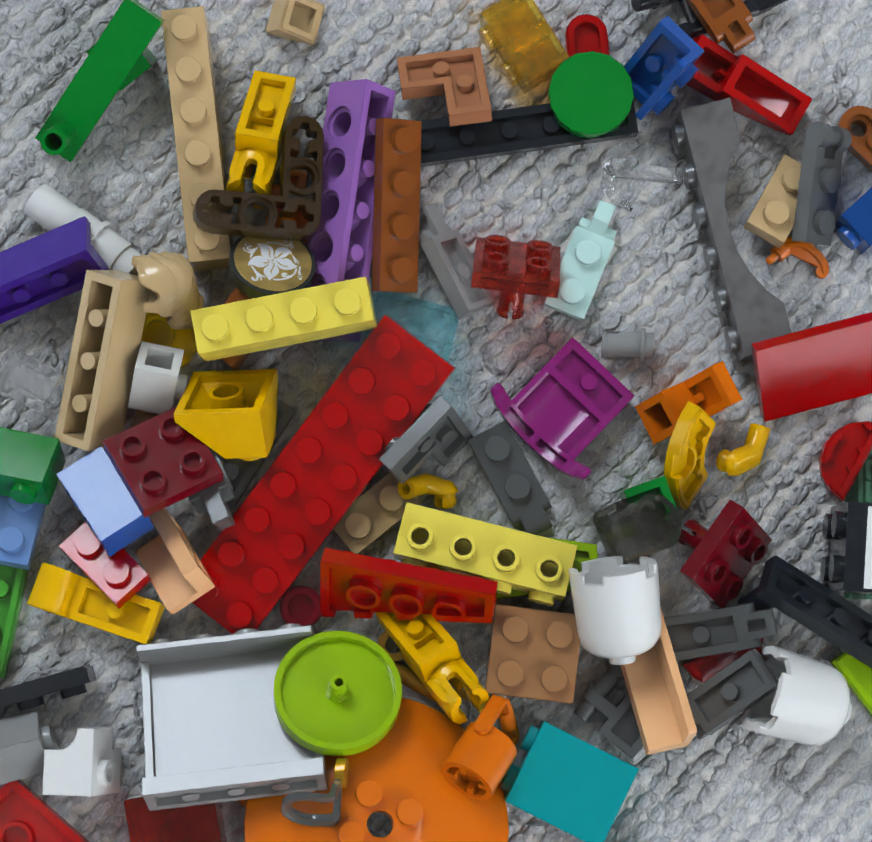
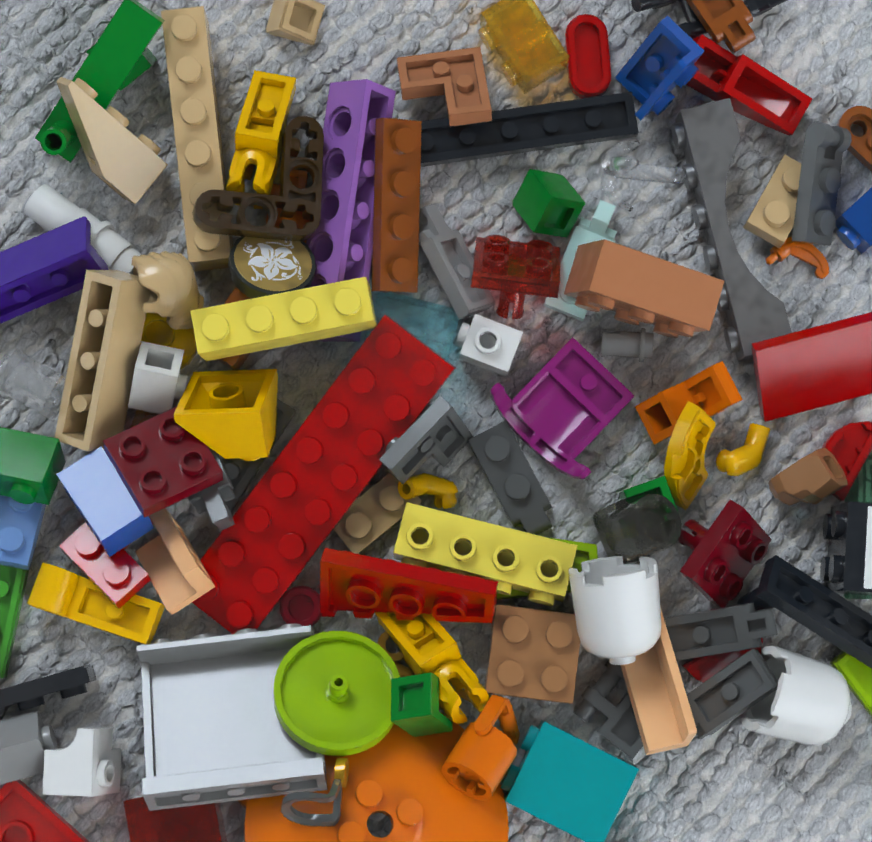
(113, 152): none -> tan slope
(417, 705): none -> green panel
(488, 344): none -> white brick
(548, 203): none -> green panel
(590, 94): green tile -> none
(643, 289): none -> nougat brick
(809, 479): none -> medium nougat rock

